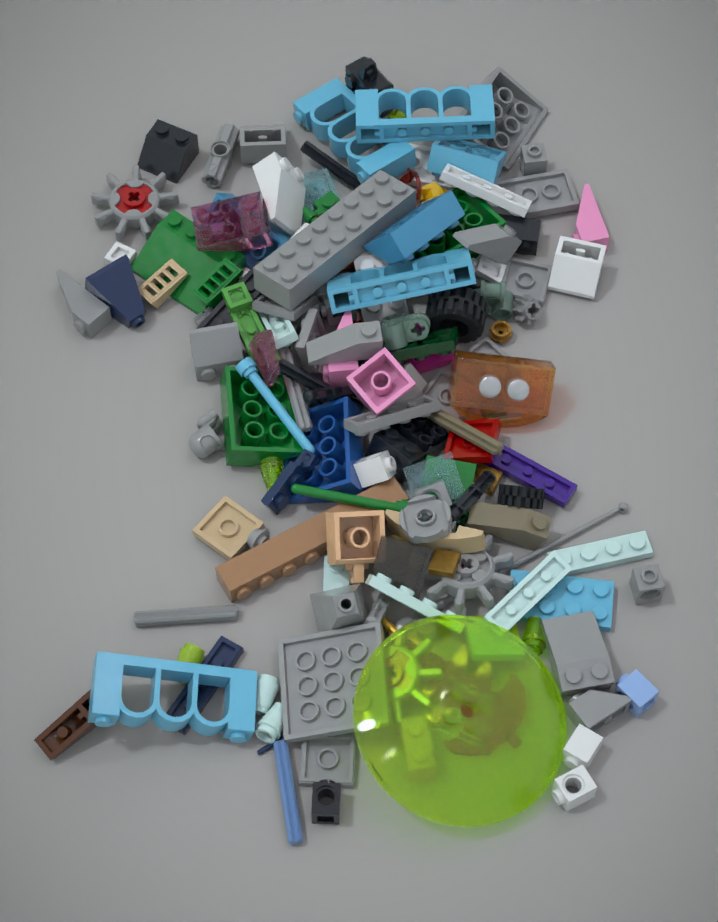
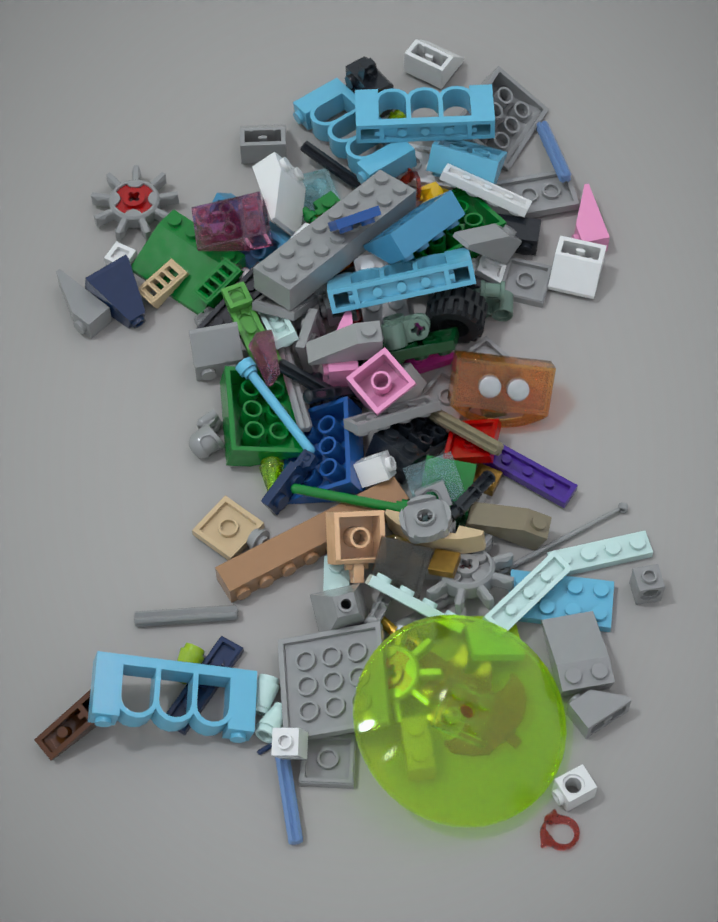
(168, 151): black slope -> none
(220, 155): light grey piece -> none
(289, 743): none -> white brick
(326, 813): black brick -> none
(364, 217): none -> blue plate
(431, 62): none -> white slope
(500, 327): pearl gold plate -> none
(521, 496): black tyre -> none
(527, 309): light grey gear -> none
(533, 159): light grey brick -> none
(534, 635): clear neon green cone -> none
(553, 151): none -> medium blue axle
(554, 818): none -> clear red piece
(581, 747): white brick -> none
(639, 690): light blue brick -> none

